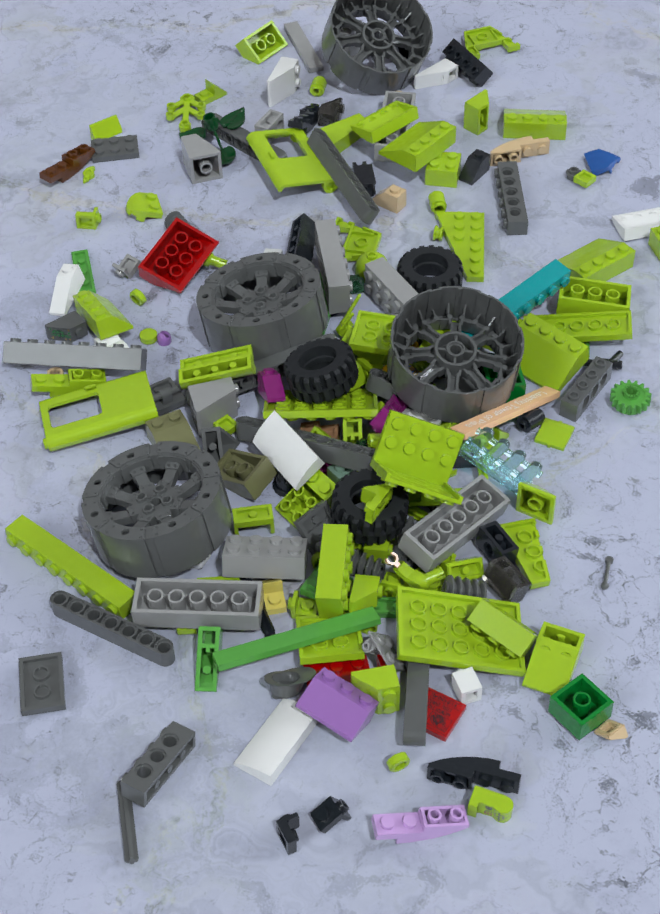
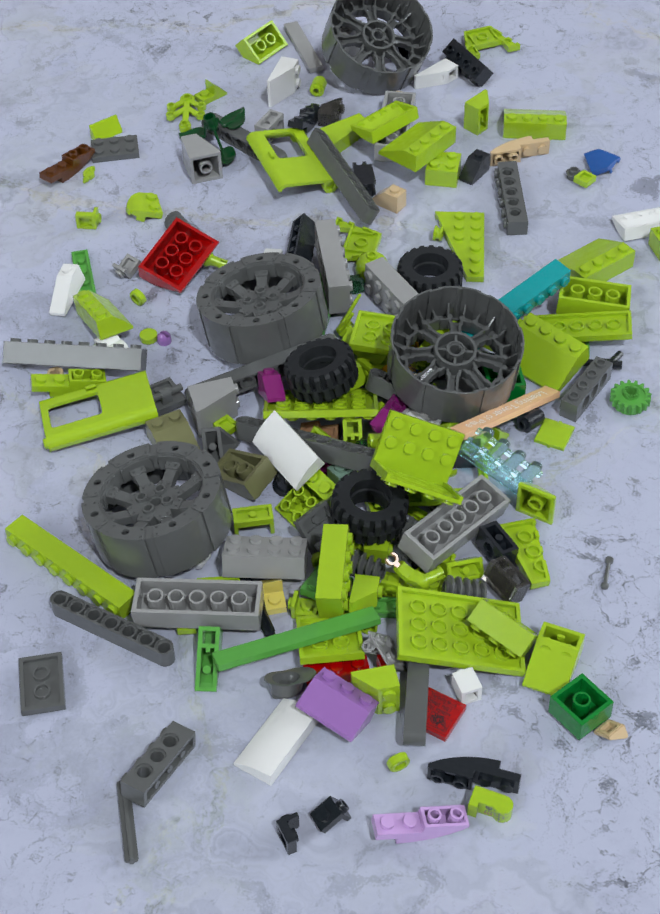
(67, 328): dark grey slope -> none
(217, 365): lime brick -> none
(376, 499): lime slope -> none
(437, 201): lime brick -> none

